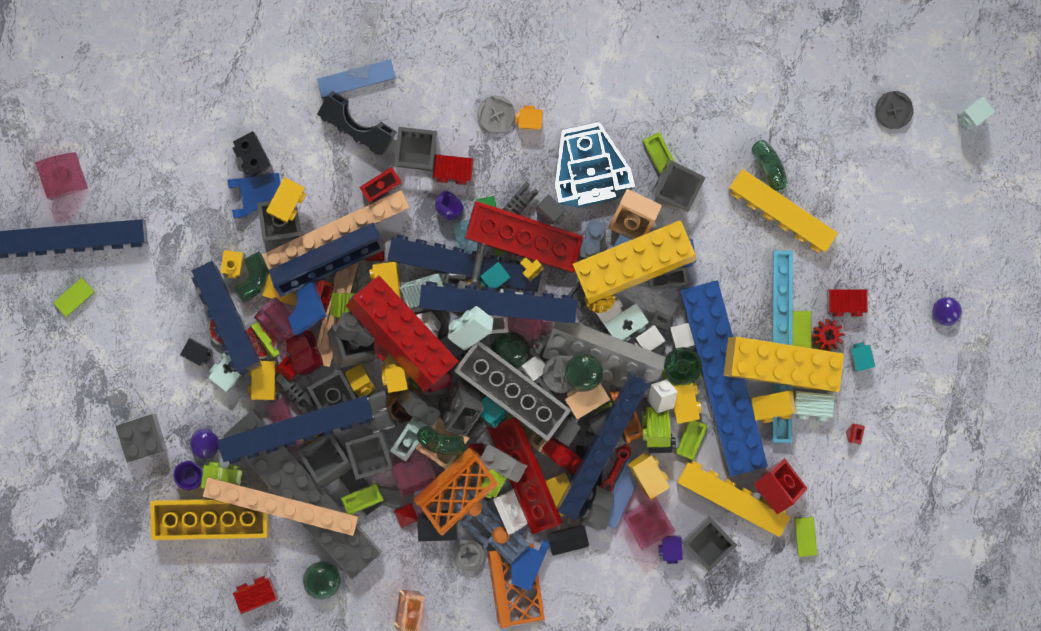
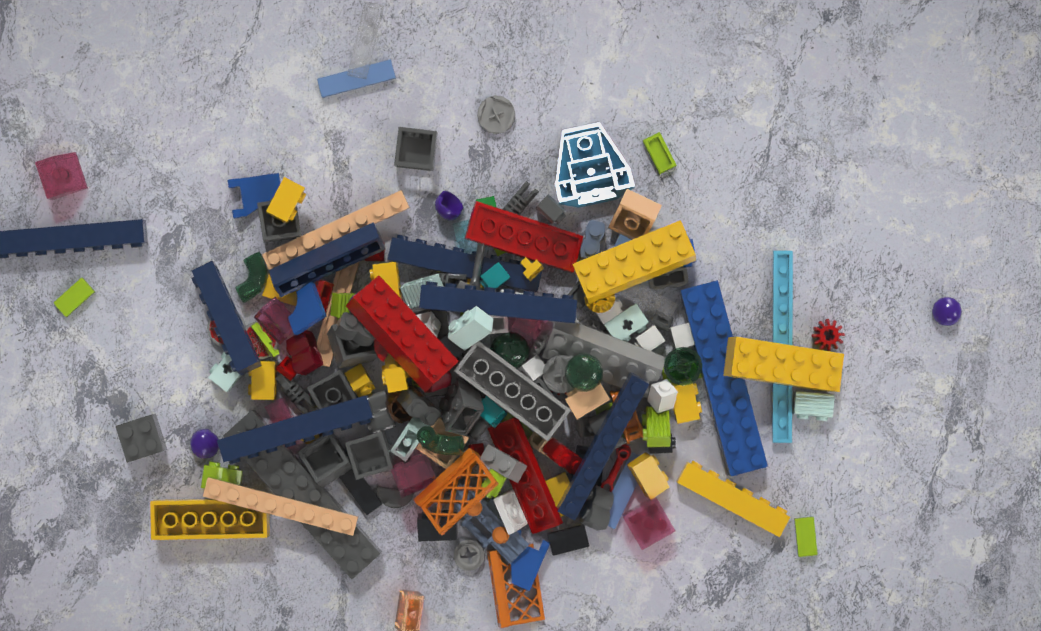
(188, 475): dark purple hair -> none
(196, 352): black brick -> none
(232, 264): yellow brick -> none
(252, 154): black brick -> none
(255, 595): red brick -> none
(321, 580): clear green cylinder -> none
(336, 111): black arch -> none
(362, 499): lime tile -> none
(381, 185): red brick -> none
(406, 515): red slope -> none
(452, 168): red brick -> none
(529, 118): light orange brick -> none
(567, 430): dark grey brick -> none
(671, 549): dark purple brick -> none
(678, 185): dark grey piece -> none
(691, 439): lime tile -> none
(709, 543): dark grey piece -> none
(771, 164): clear green cylinder -> none
(774, 405): yellow brick -> none
(780, 486): red brick -> none
(783, 211): yellow brick -> none
(802, 328): lime tile -> none
(847, 301): red brick -> none
(855, 433): red slope -> none
(861, 357): teal brick -> none
(894, 110): dark grey tile -> none
(975, 113): light aqua brick -> none

